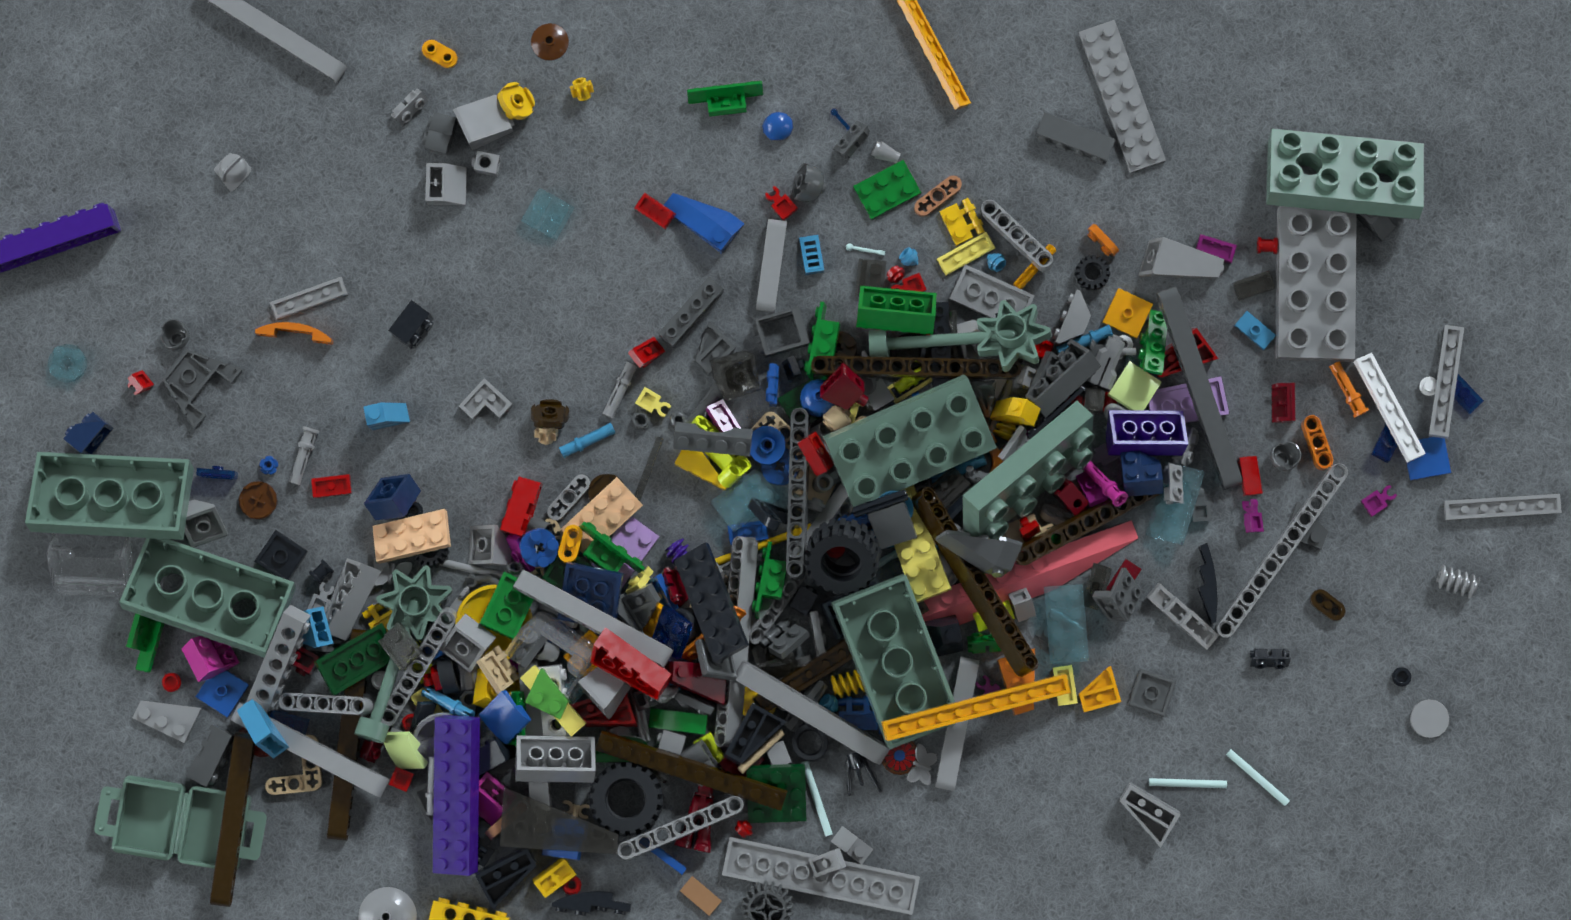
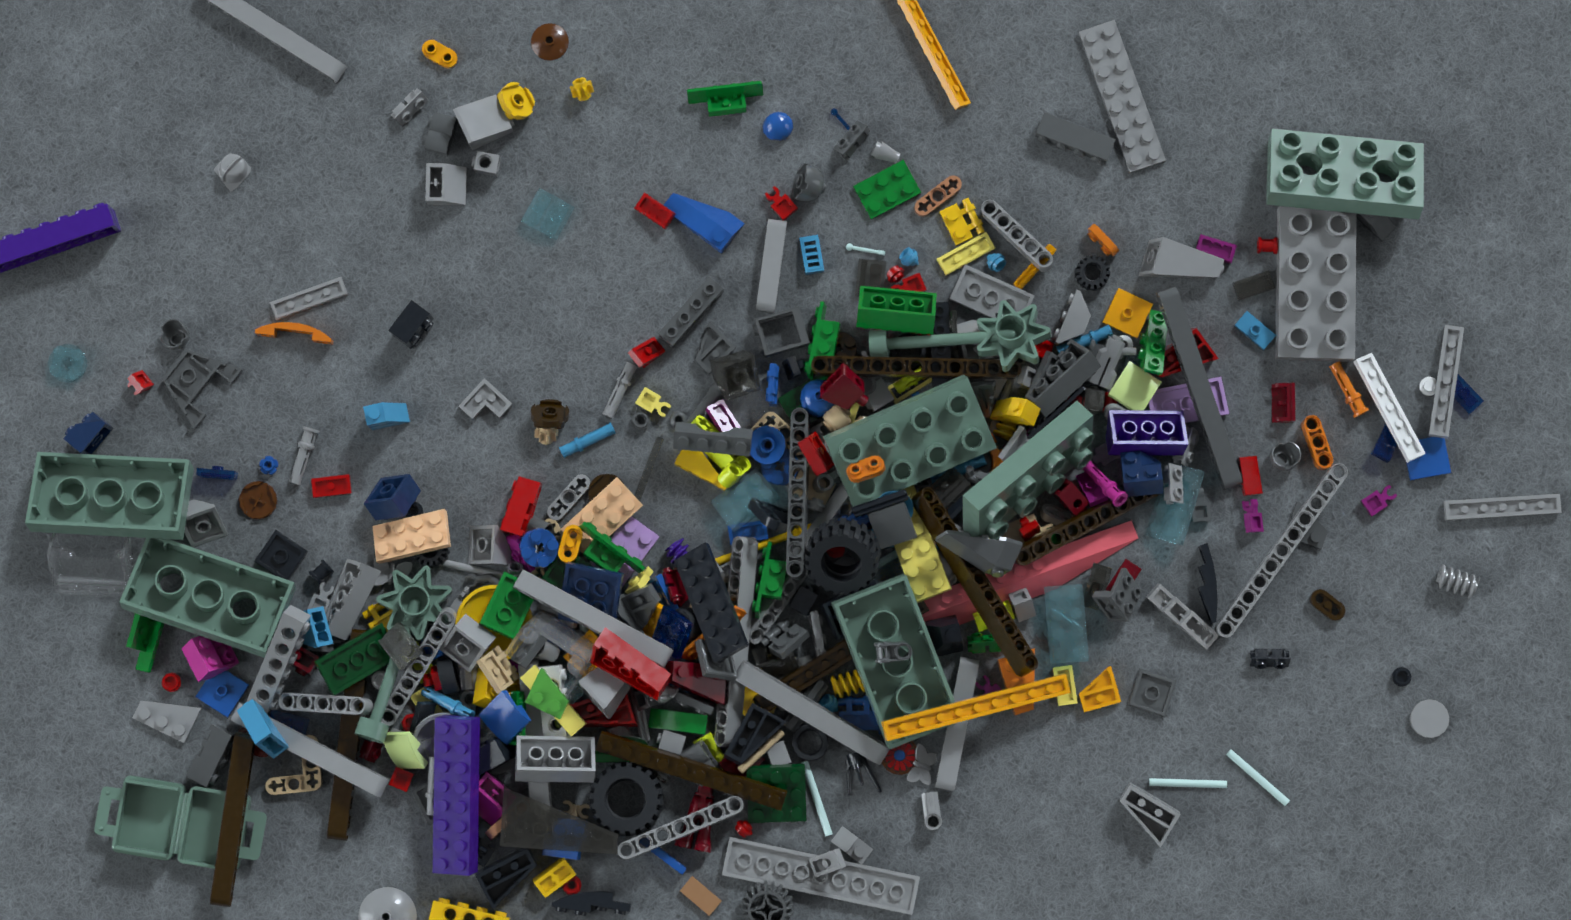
(866, 470): none -> orange plate
(891, 651): none -> dark grey piece
(931, 808): none -> light grey piece

